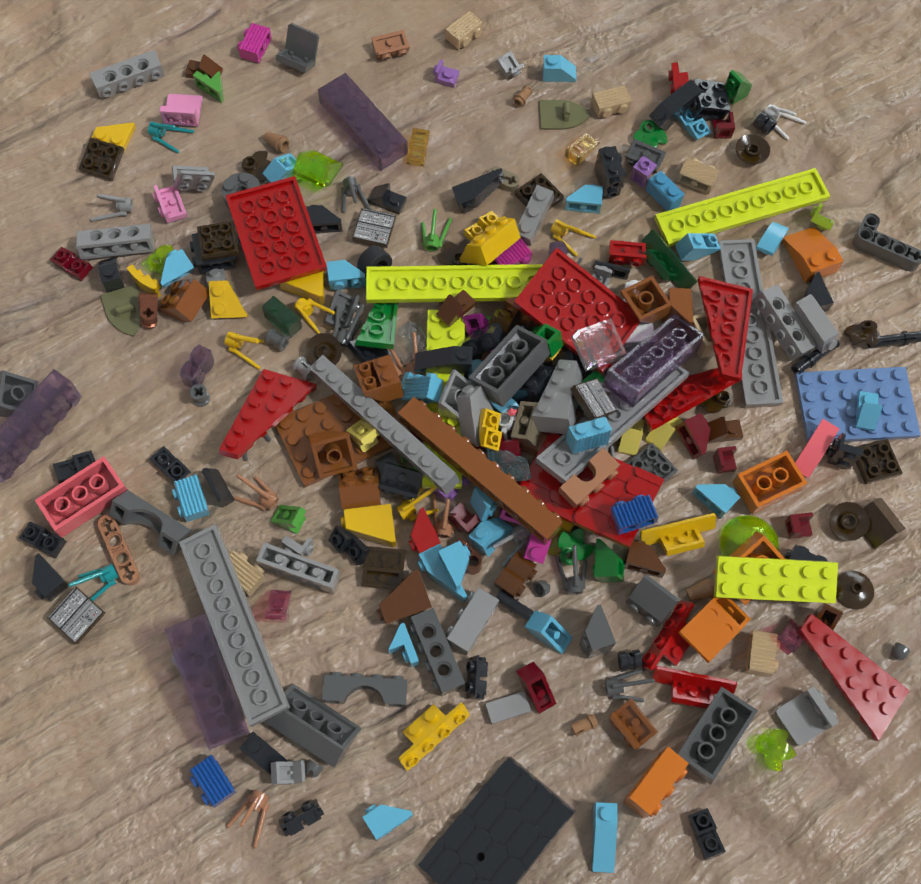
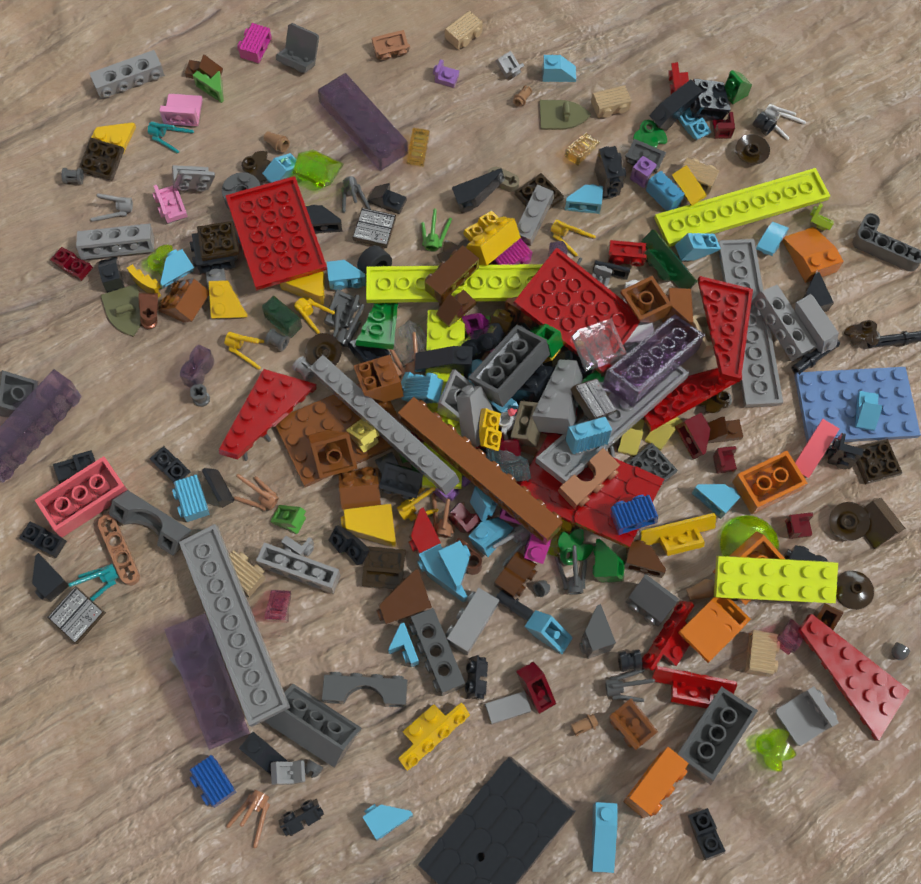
(72, 176): none -> dark grey bush
(451, 274): none -> reddish brown brick
(689, 185): none -> yellow slope

